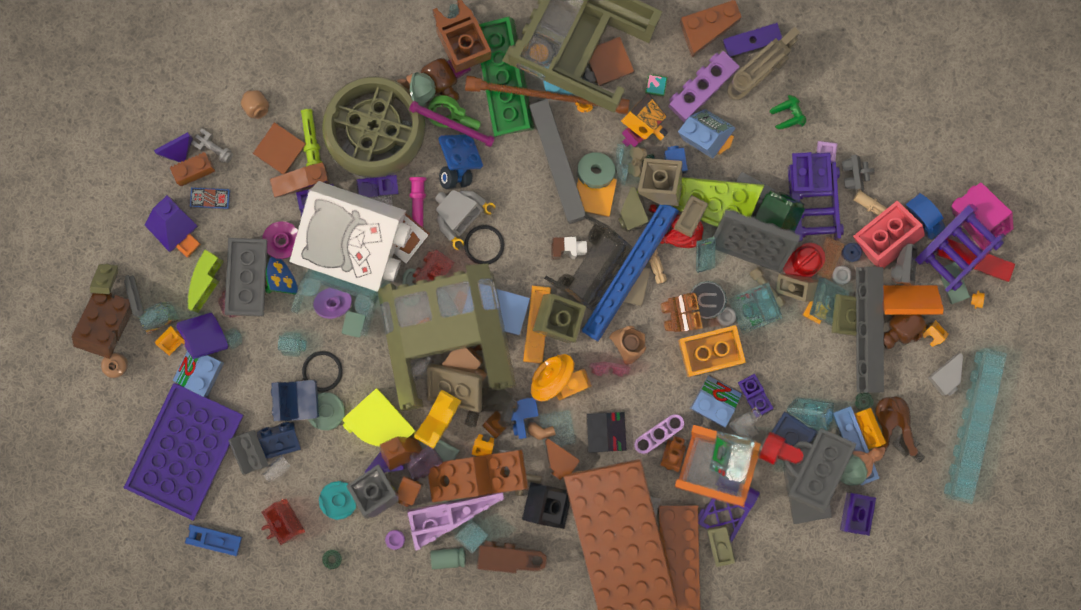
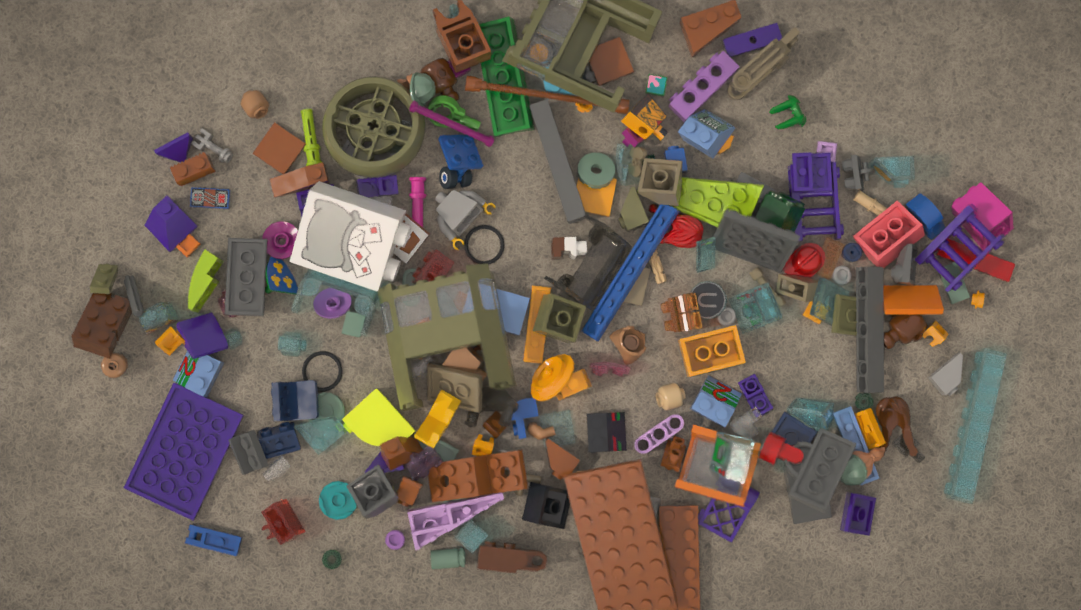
(321, 433): none -> clear light blue wing
(670, 396): none -> tan head
(691, 216): dark tan tile -> none
(721, 545): olive plate -> none
(894, 170): none -> clear light blue slope

